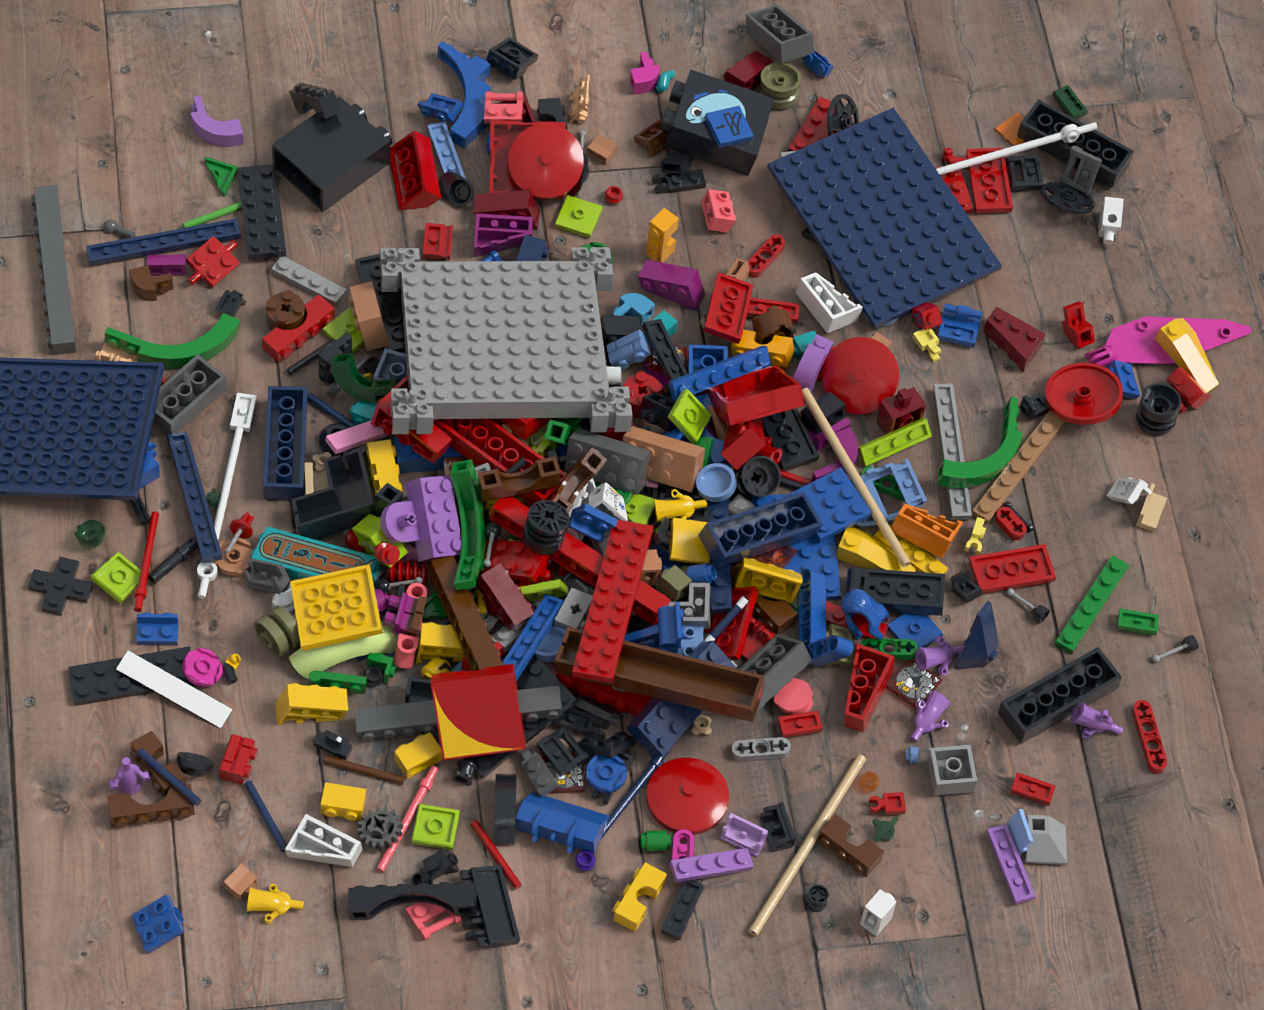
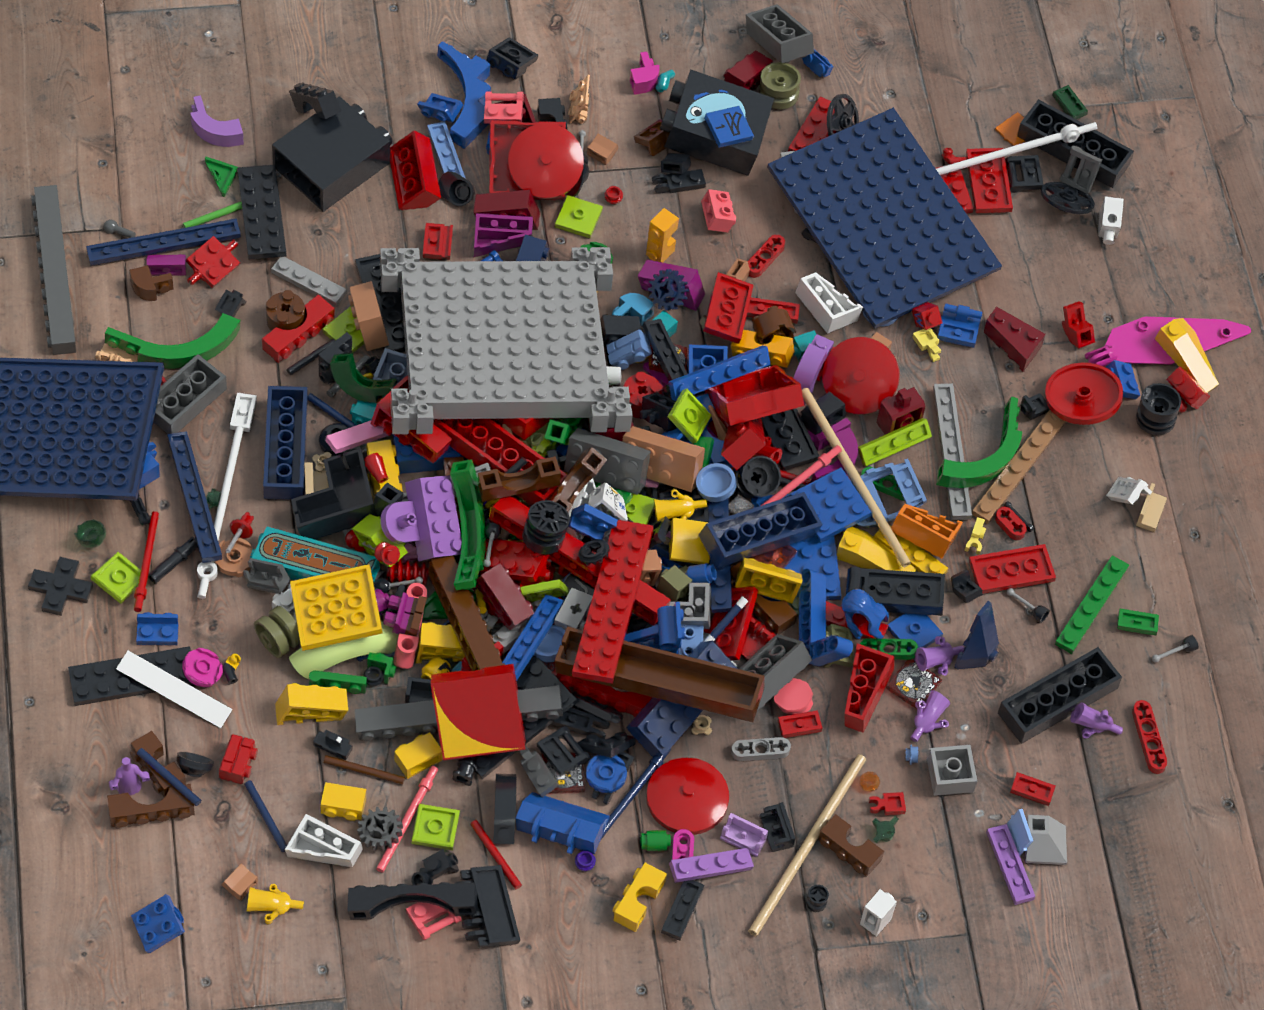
(376, 467): none -> red cone
(599, 546): none -> black gear
(675, 287): none -> dark blue gear
(823, 460): none -> coral bar

